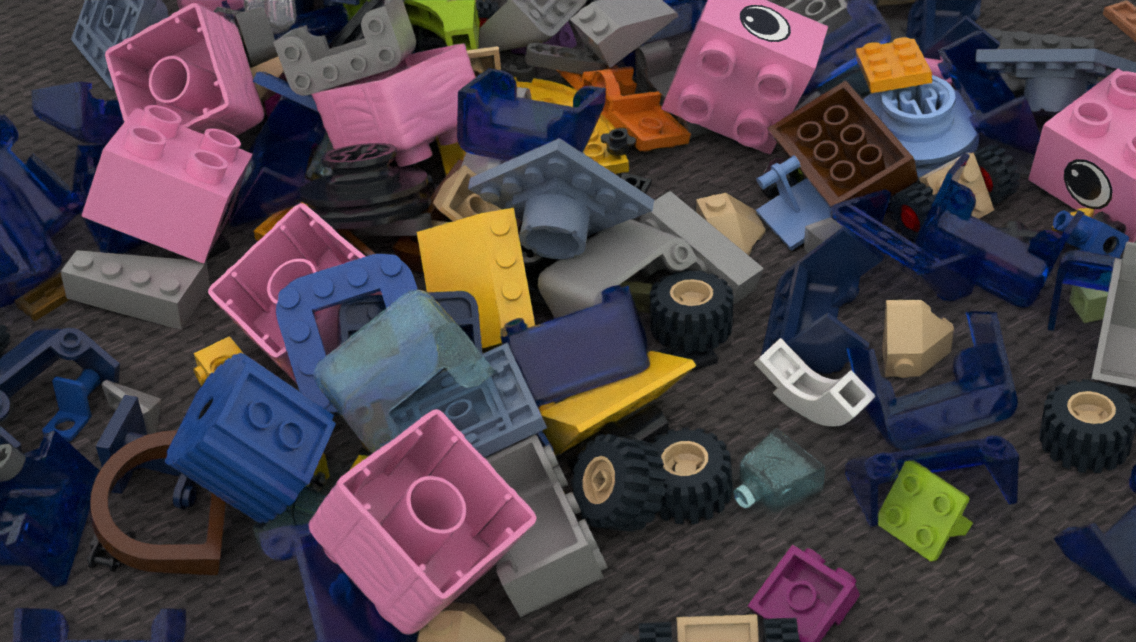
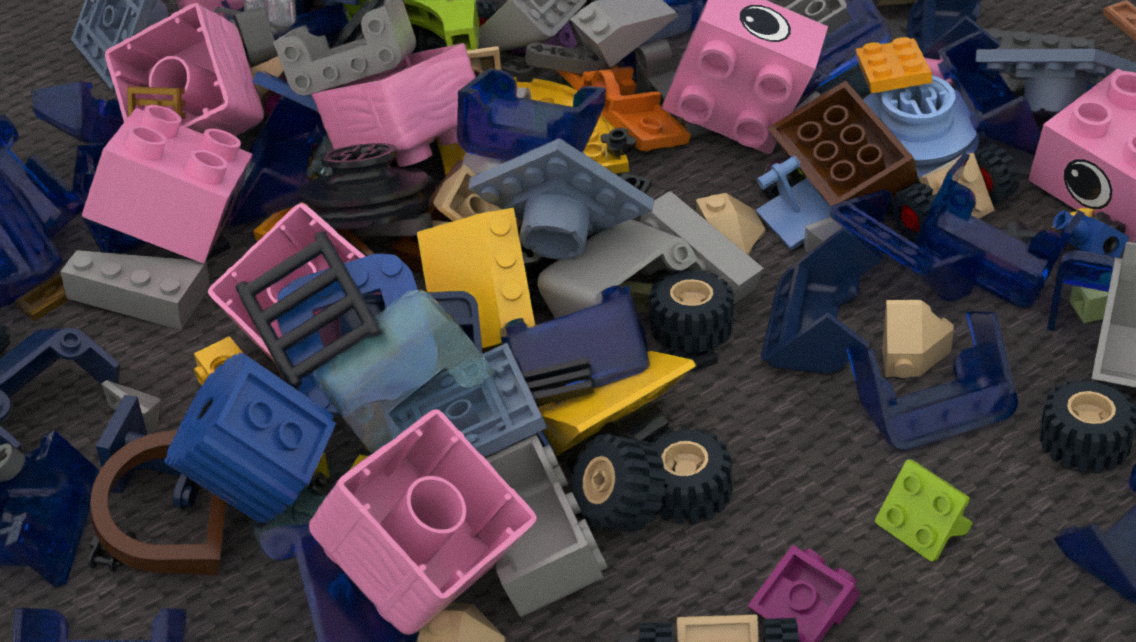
(73, 402): blue bracket -> none
(177, 101): none -> pearl gold tile
(352, 300): none -> black bar
(557, 377): none -> black tile
(778, 474): clear light blue torso -> none
(810, 394): white arch -> none
(994, 451): clear blue windscreen -> none

